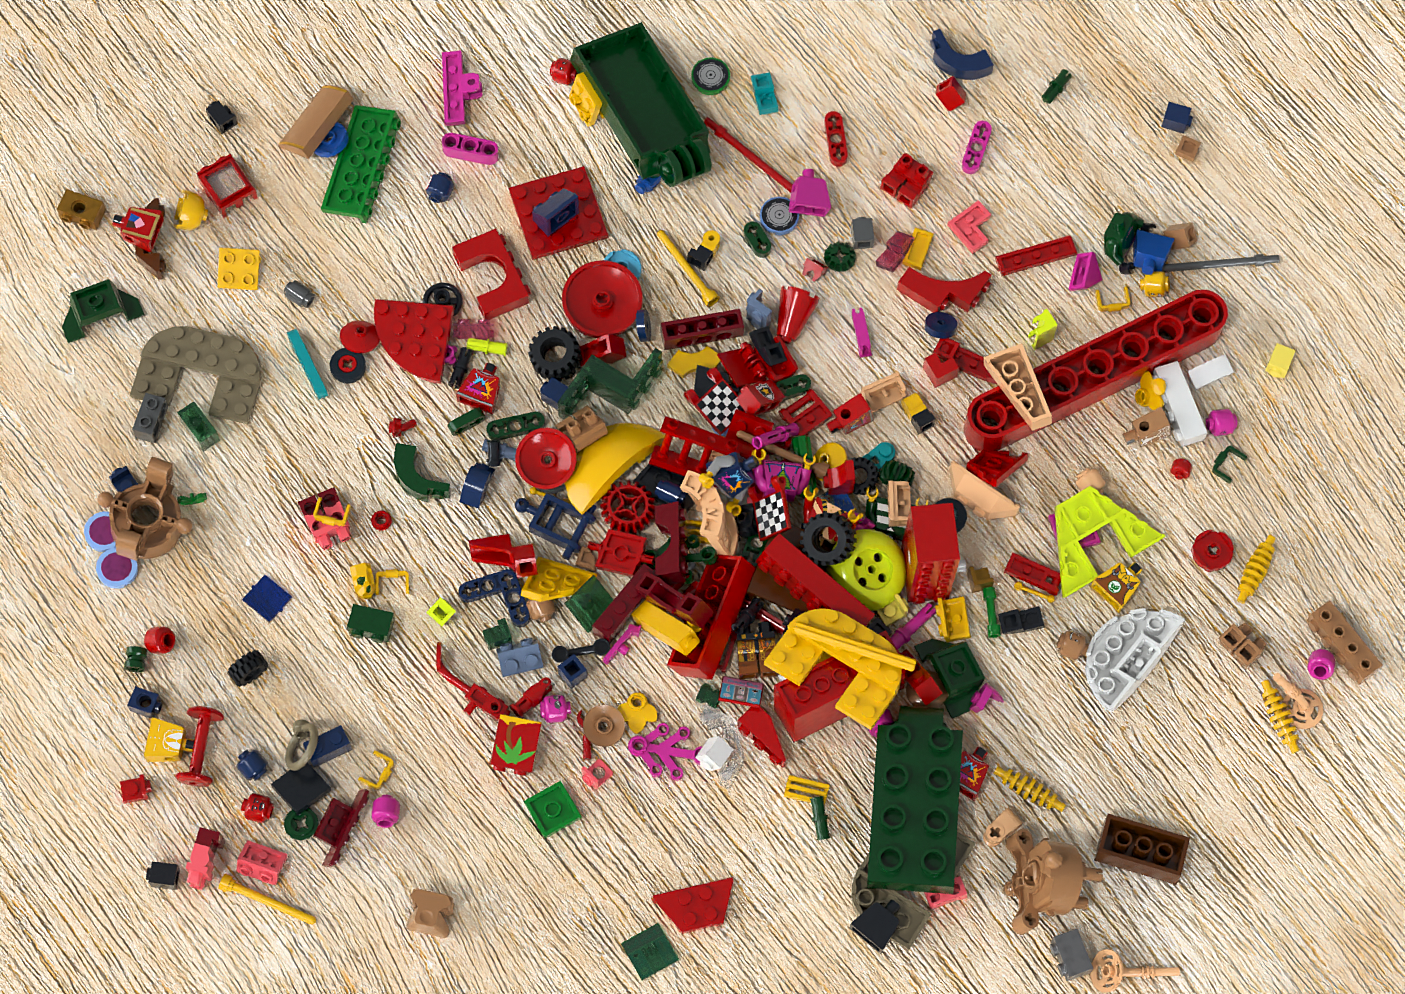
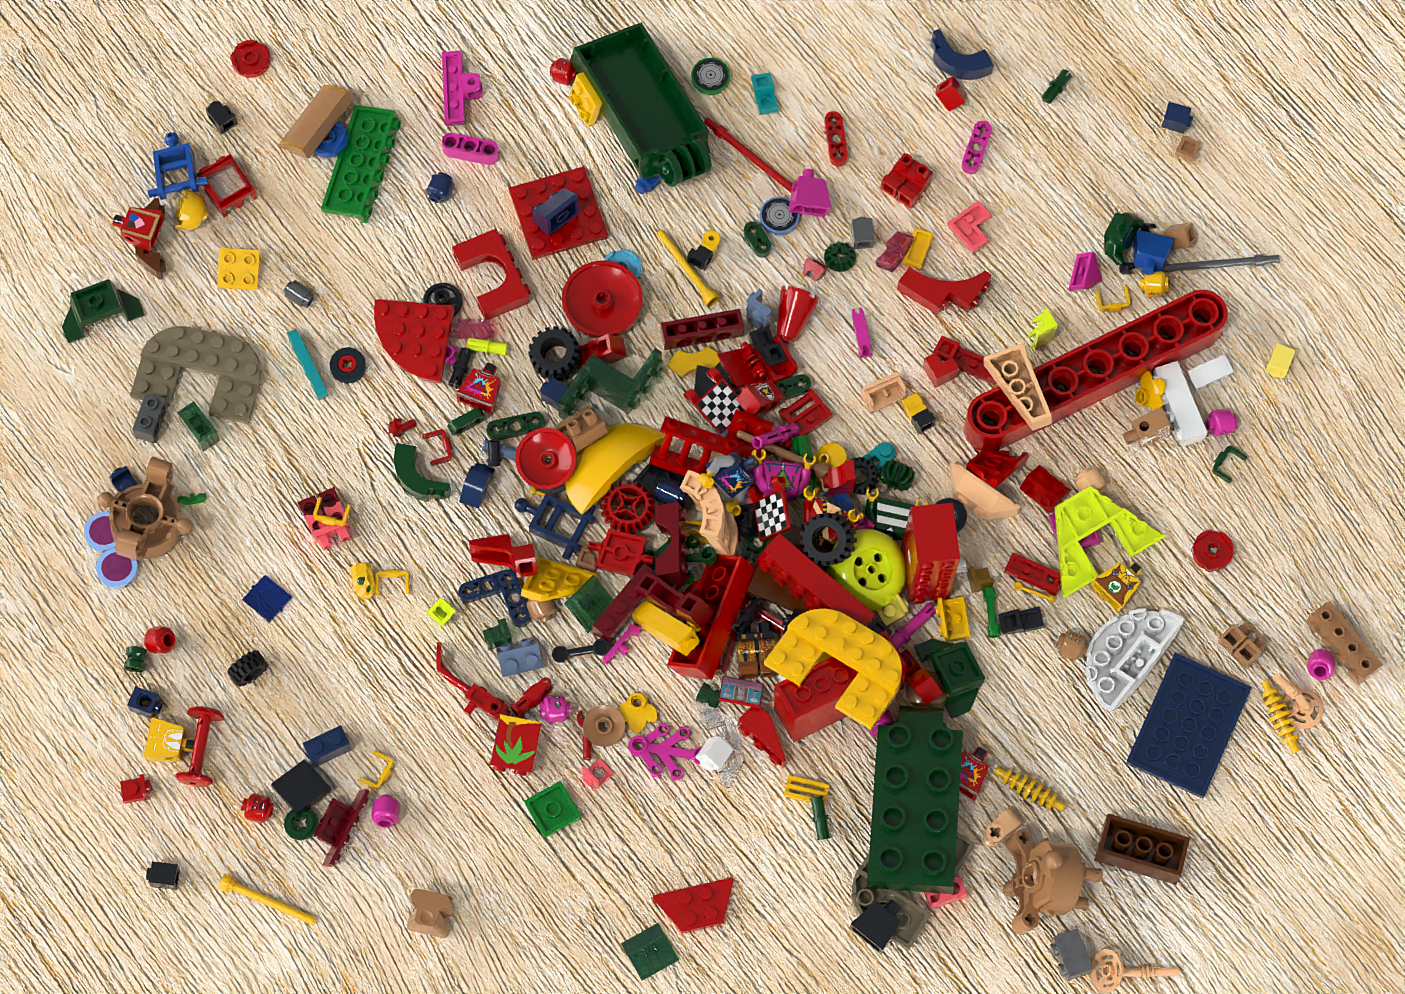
(74, 201): pearl gold brick -> none
(174, 158): none -> blue piece
(202, 857): coral hips -> none
(250, 58): none -> red tile
(252, 764): dark blue head -> none
(260, 862): coral bracket -> none
(301, 729): dark tan piece -> none
(359, 337): red dish -> none
(370, 623): dark green brick -> none
(381, 515): red plate -> none
(446, 444): none -> red piece
(572, 671): dark blue brick -> none
(643, 325): dark blue piece -> none
(854, 646): yellow axle -> none
(856, 411): red torso -> none
(898, 502): light nougat hinge -> none
(940, 325): dark blue piece -> none
(980, 698): dark pink plate -> none
(1036, 255): red tile -> none
(1044, 488): none -> red bracket
(1181, 468): red piece -> none
(1188, 725): none -> dark blue plate
(1256, 569): yellow piece -> none

